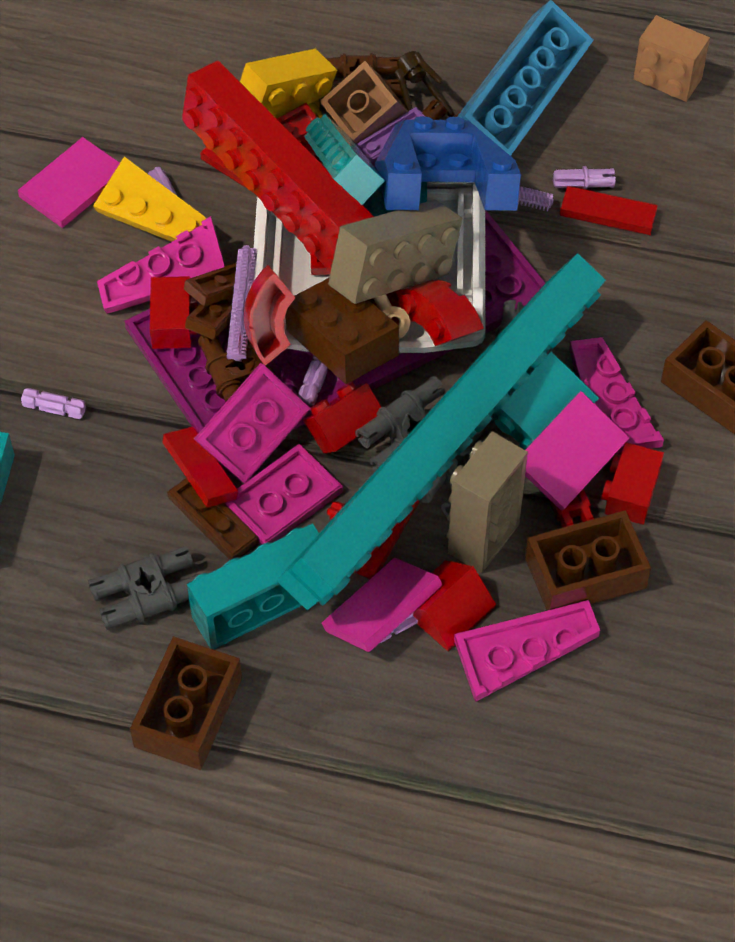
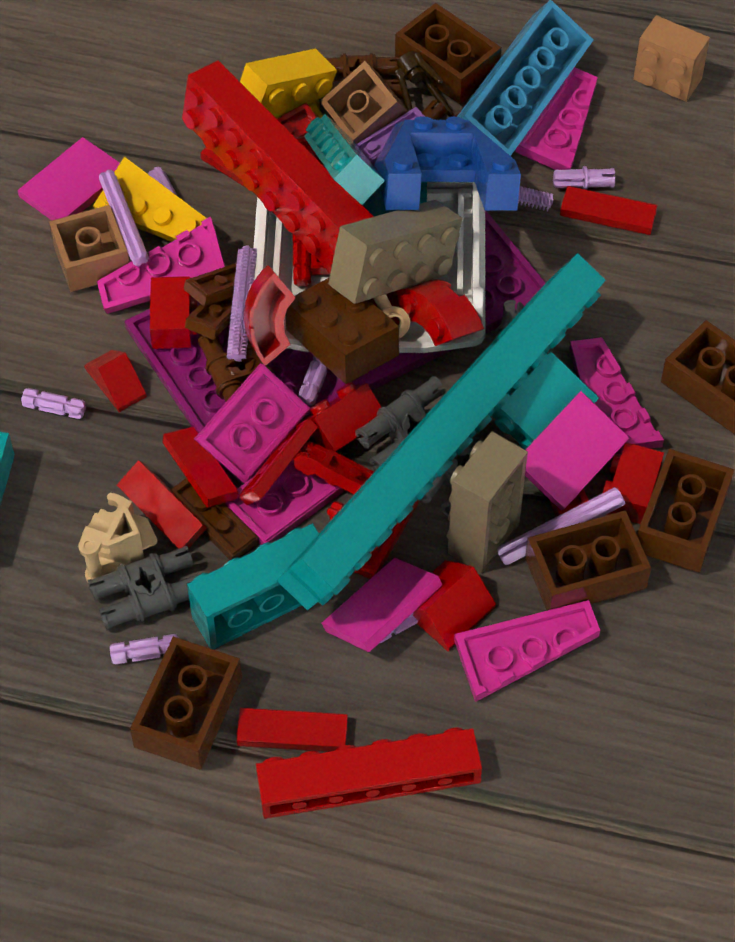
(88, 246): none -> medium nougat brick
(115, 538): none -> tan piece
(116, 379): none -> red slope
(123, 217): none -> lavender axle
(140, 649): none -> lavender axle
(161, 505): none -> red tile
(277, 462): none -> red tile
(291, 729): none -> red tile
(301, 263): none -> red axle
(332, 467): none -> red hinge
(368, 772): none -> red brick
(451, 49): none -> reddish brown brick
(559, 127): none -> dark pink wing
(587, 511): none -> lavender axle
(684, 510): none -> reddish brown brick

